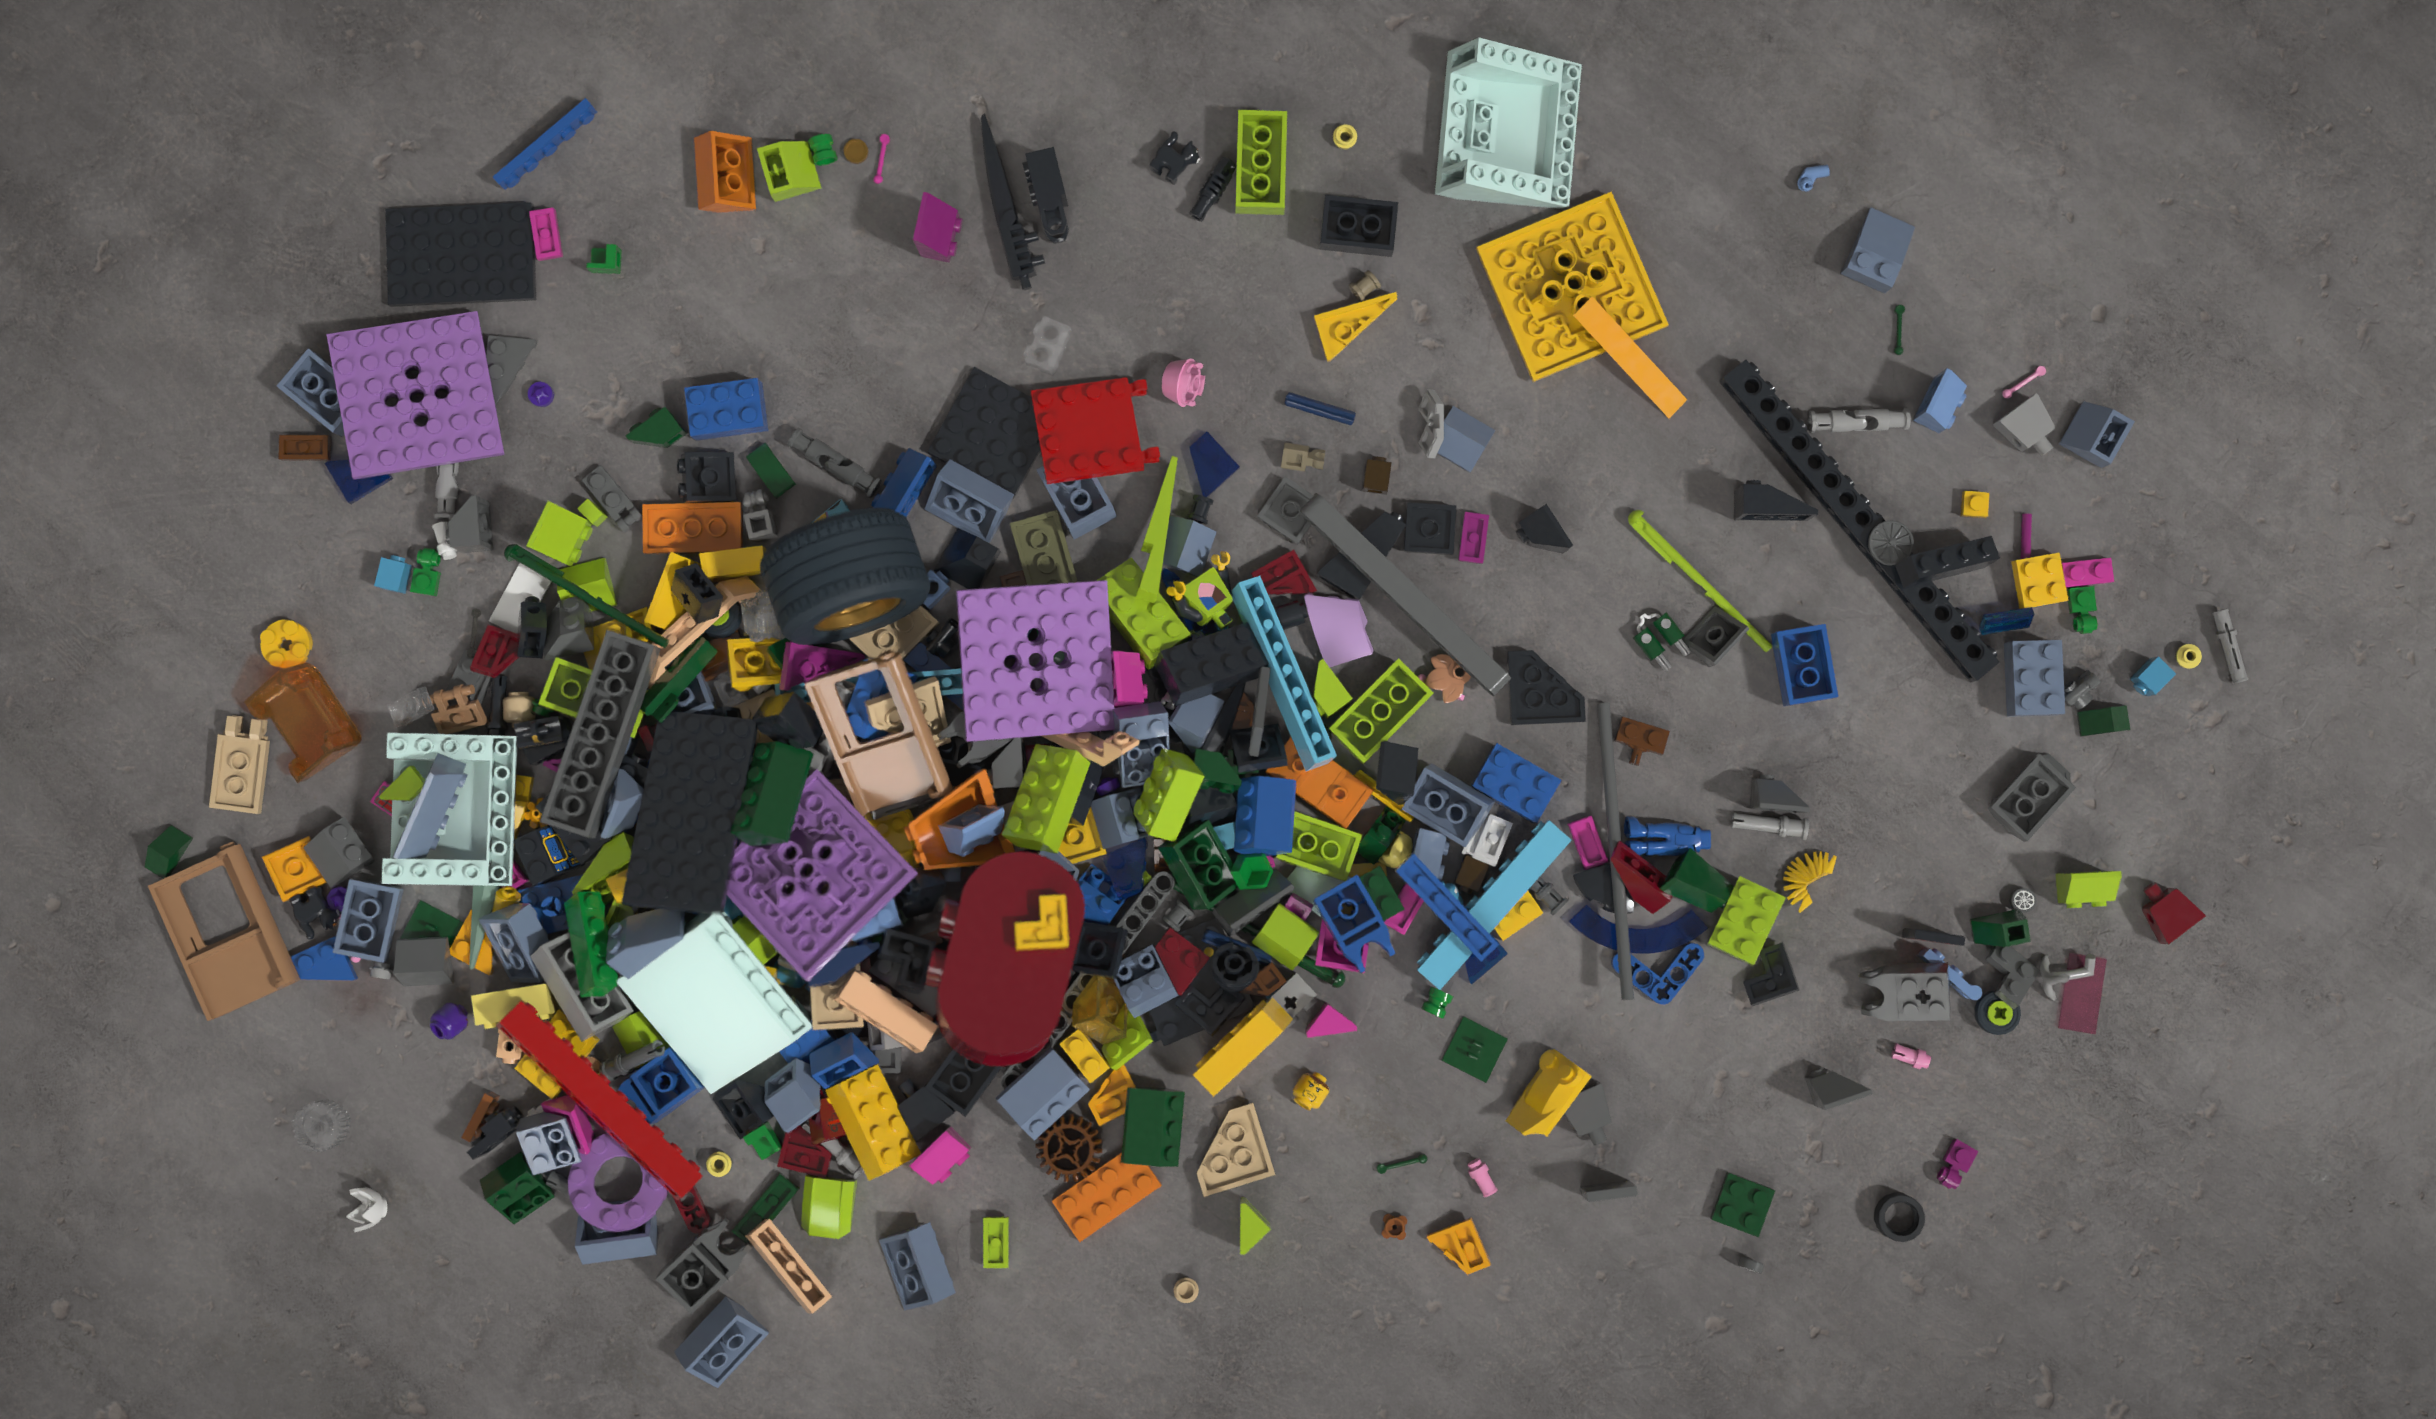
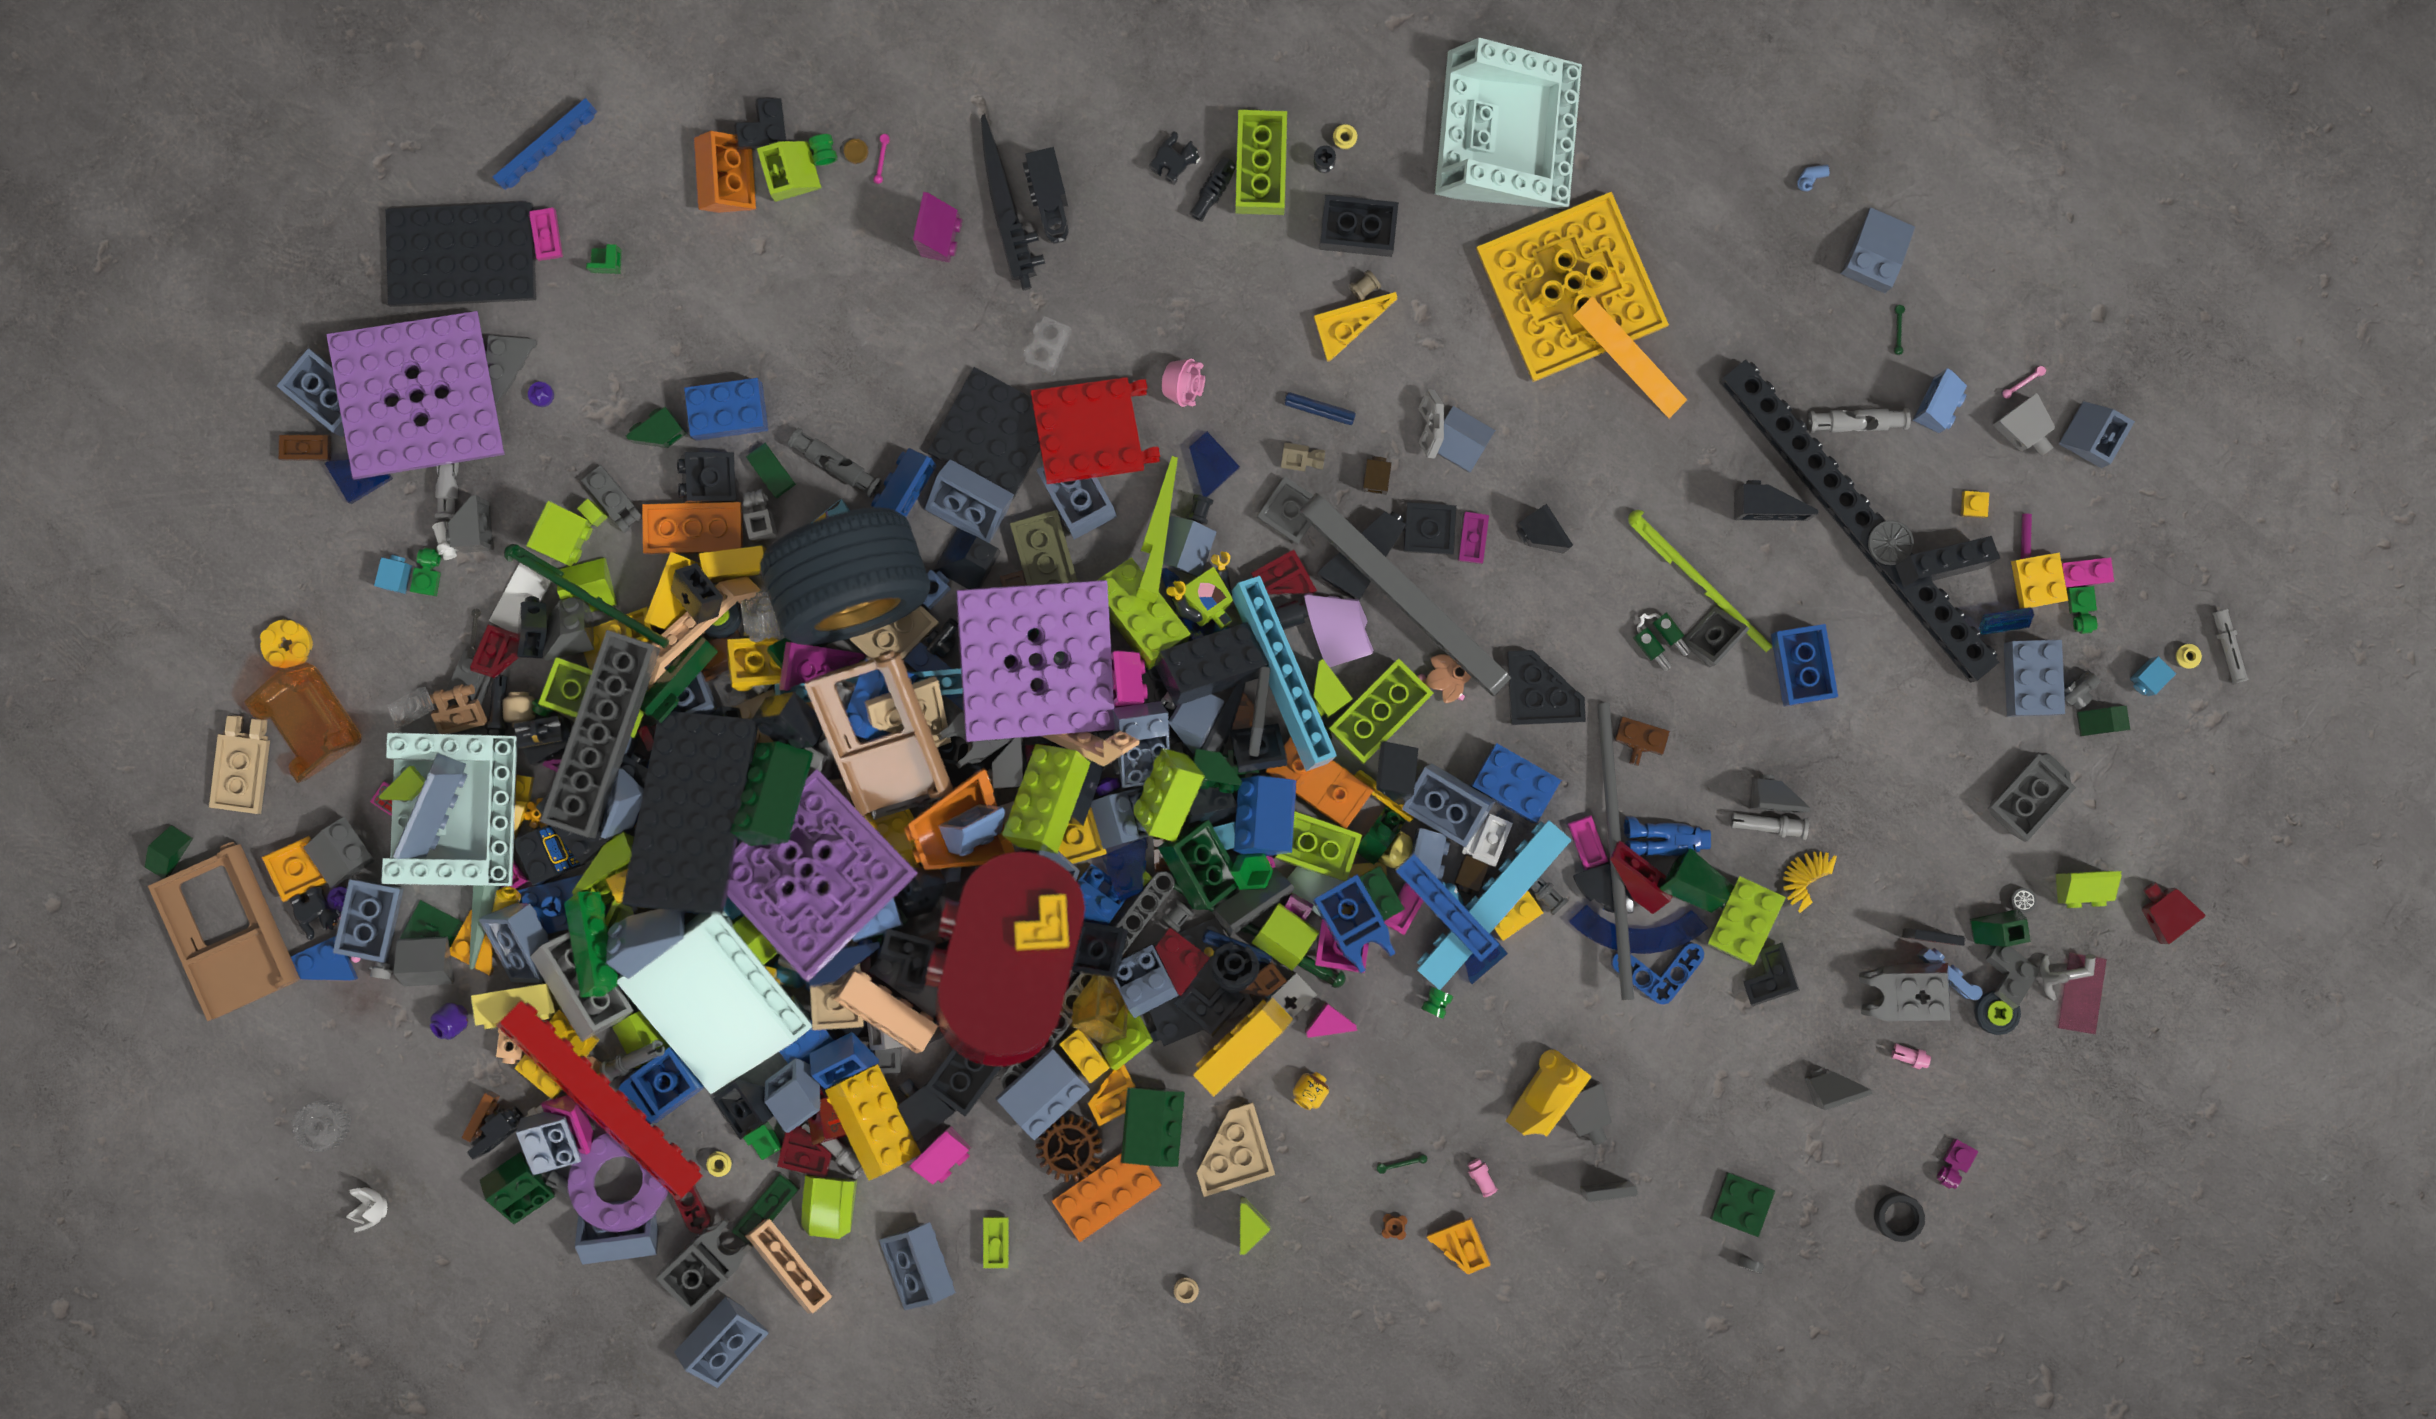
(767, 130): none -> black plate
(1330, 155): none -> black bush
(1474, 1049): dark green piece -> none

